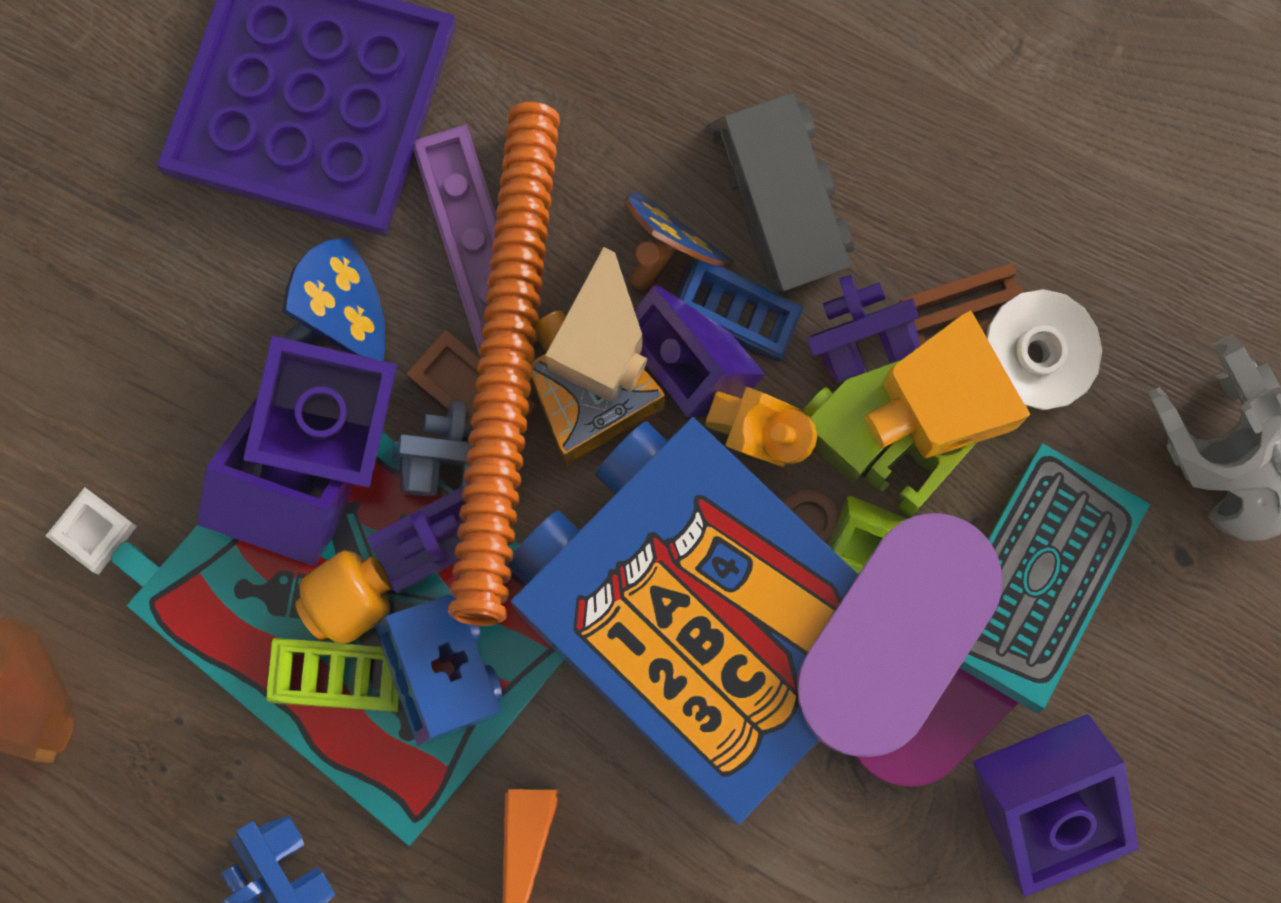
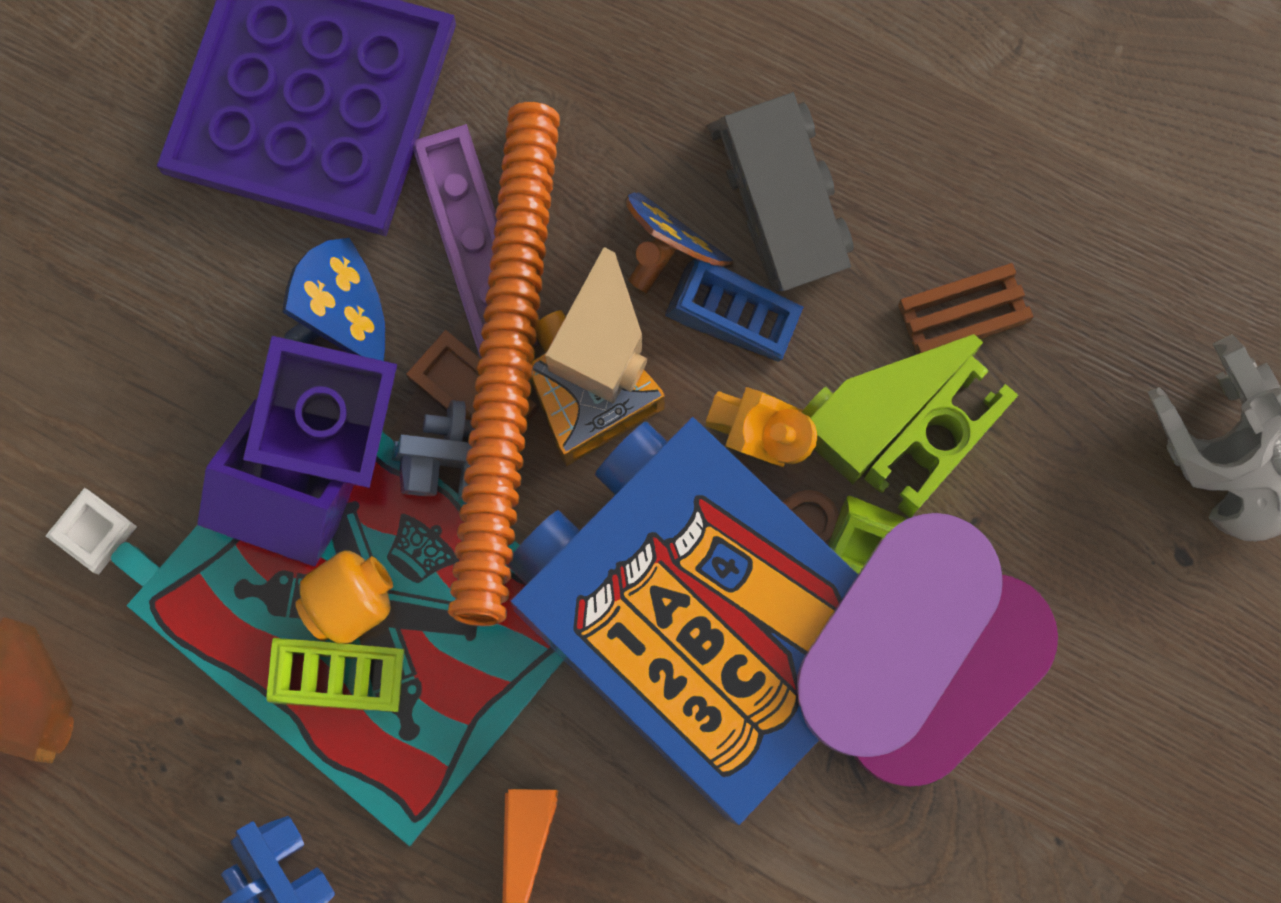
(420, 542): dark purple hips -> none
(432, 701): blue brick -> none
(692, 353): dark purple slope -> none
(839, 343): dark purple hips -> none
(948, 393): light orange torso -> none
(1056, 560): tile -> none
(1058, 803): dark purple slope -> none
(1068, 345): white dish -> none

